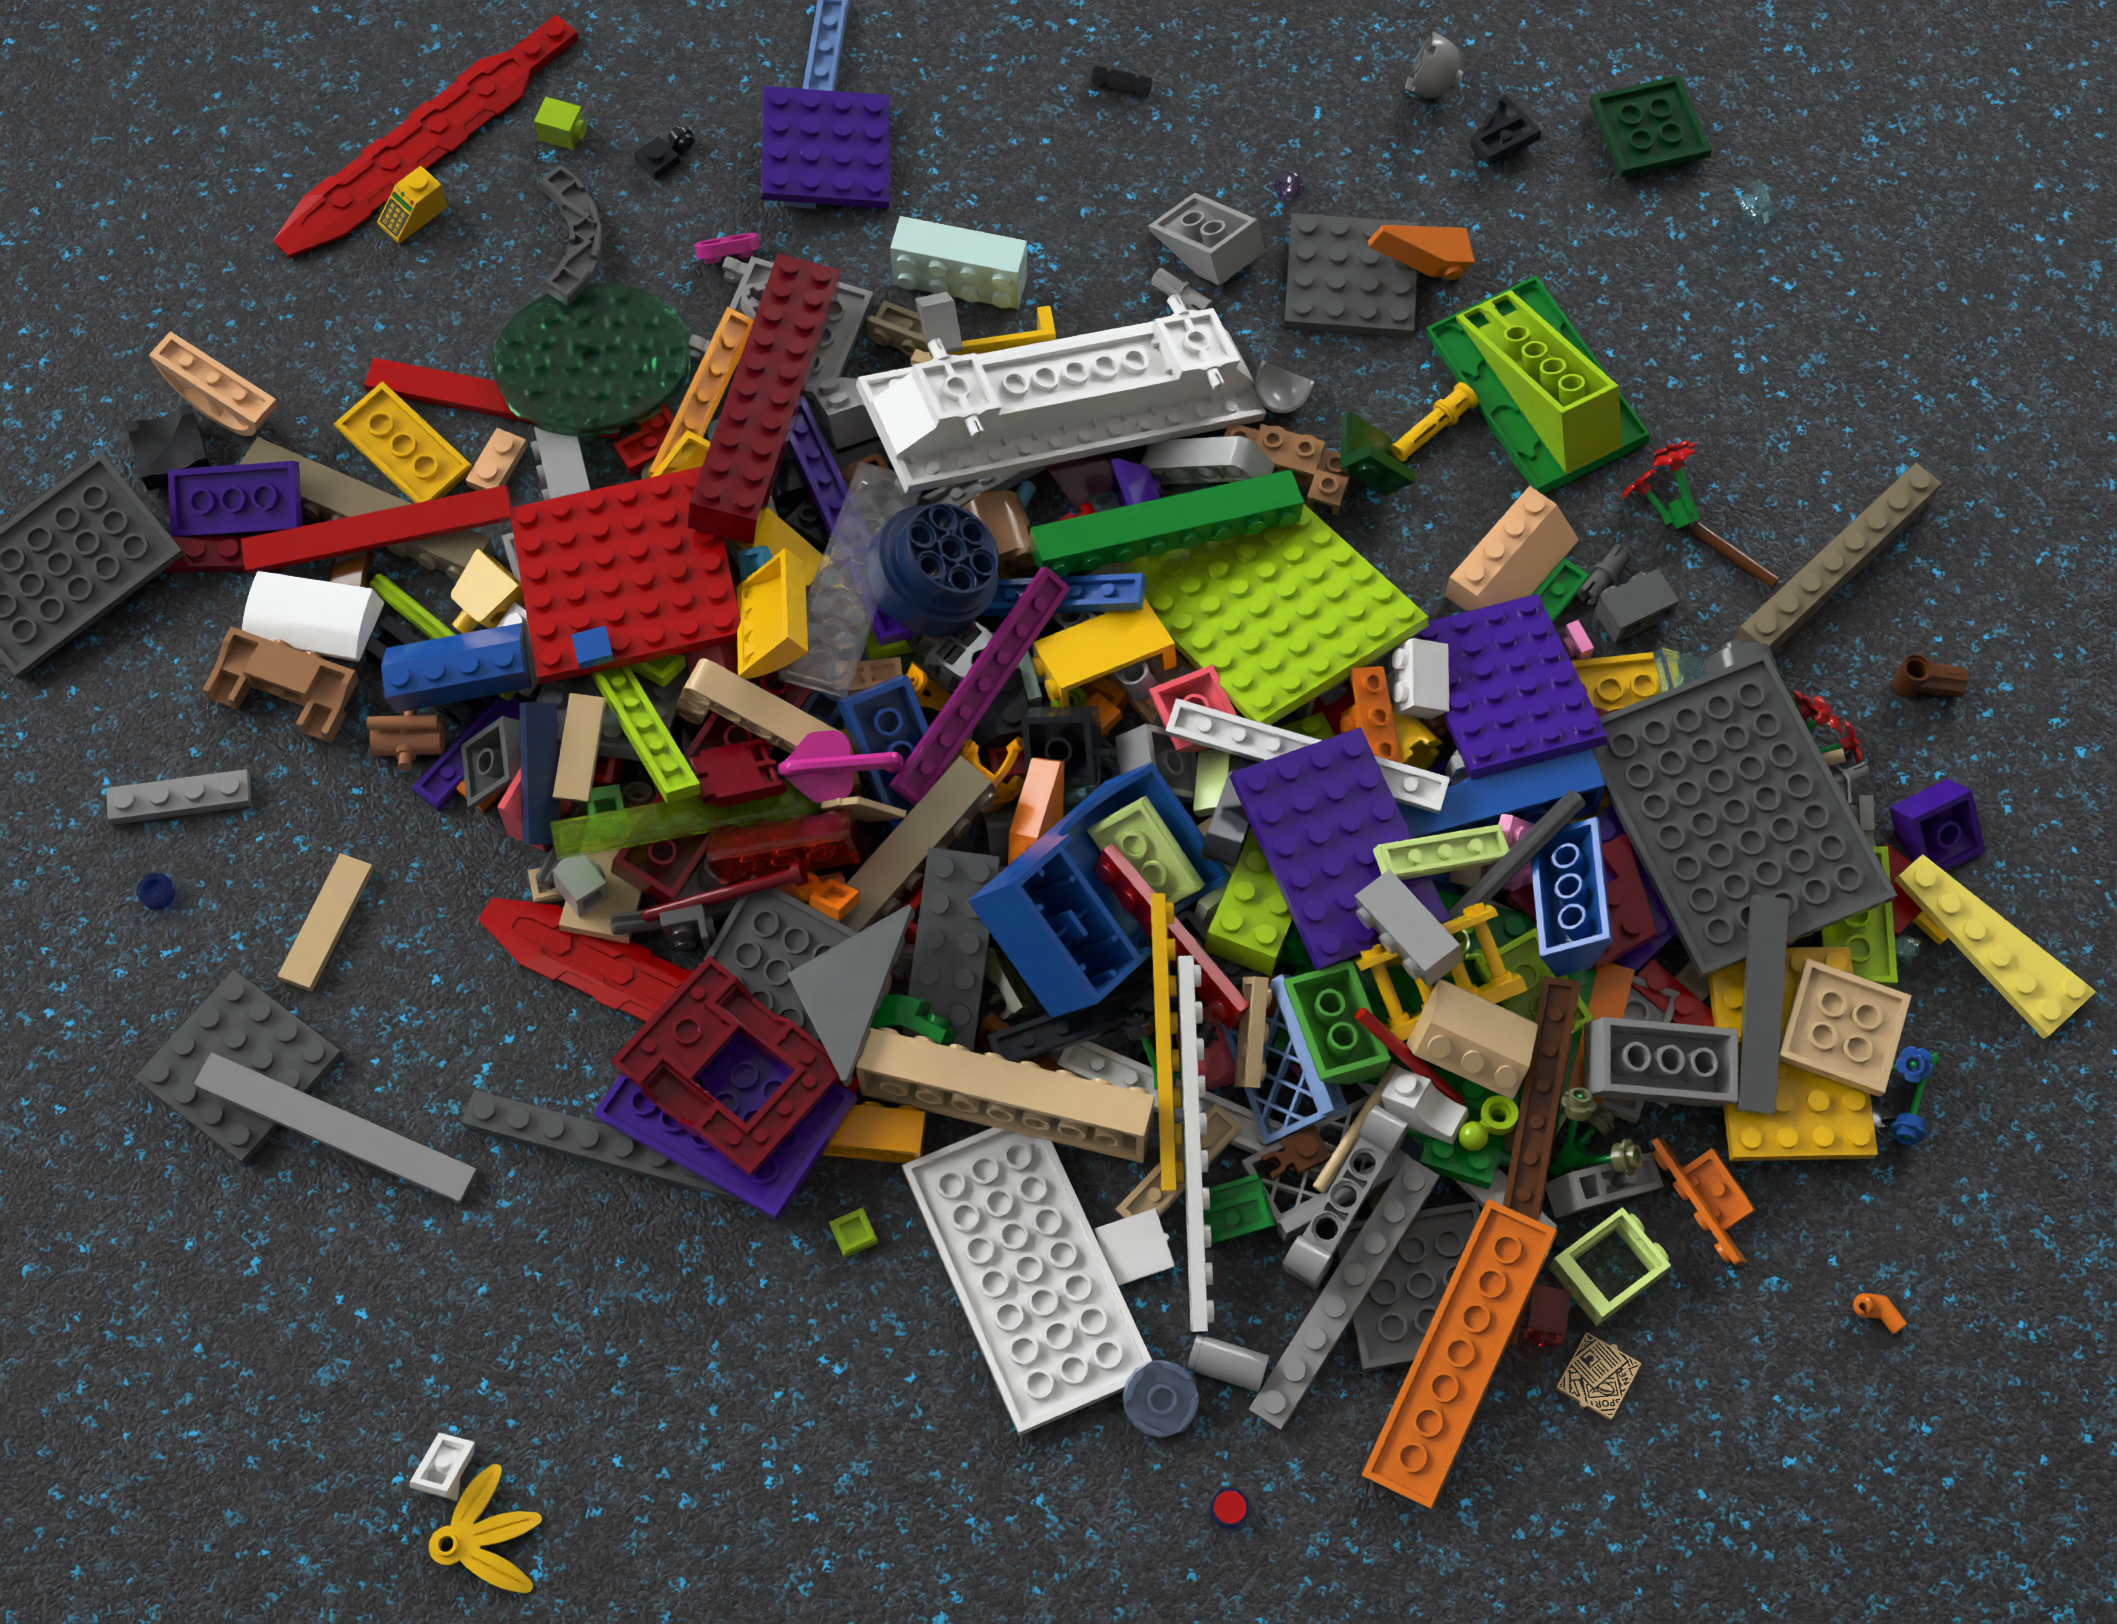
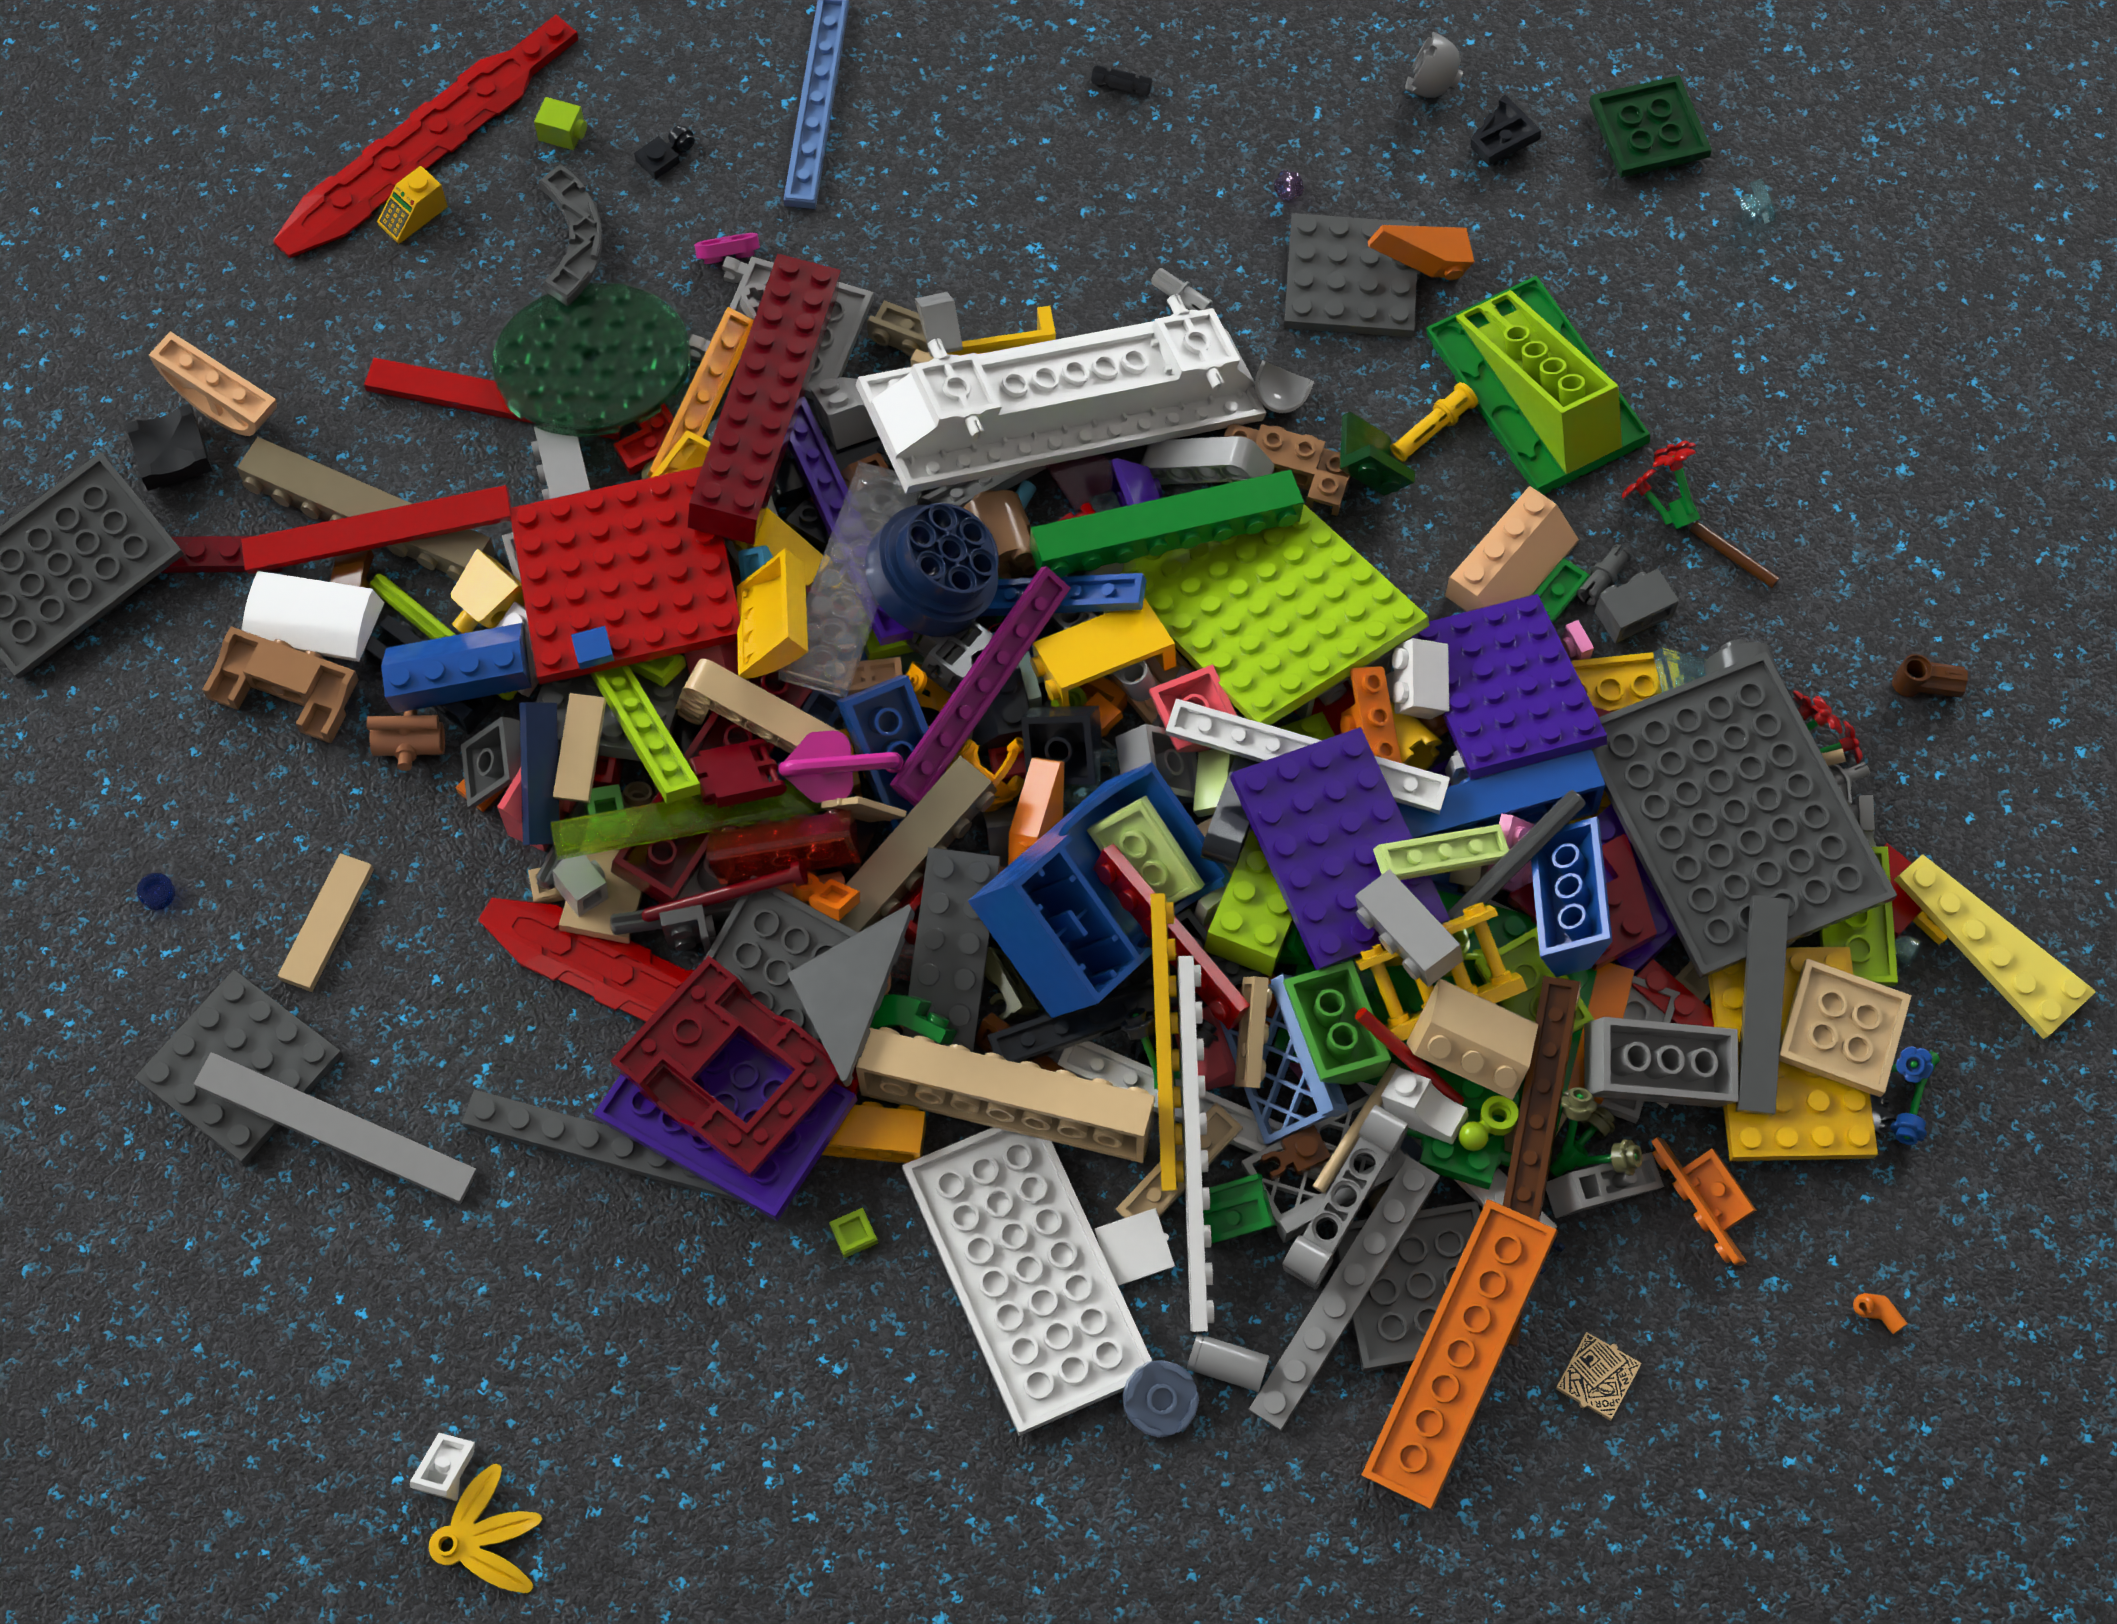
(178, 797): light grey plate -> none
(234, 499): dark purple plate -> none
(403, 445): yellow tile -> none
(443, 777): dark purple tile -> none
(496, 461): light nougat plate -> none
(825, 147): dark purple plate -> none
(959, 262): light aqua brick -> none
(1210, 237): light grey slope -> none
(1229, 1508): red tile -> none
(1547, 1315): clear red brick -> none
(1580, 1285): yellowish green window -> none
(1841, 559): dark tan brick -> none
(1939, 825): dark purple slope -> none

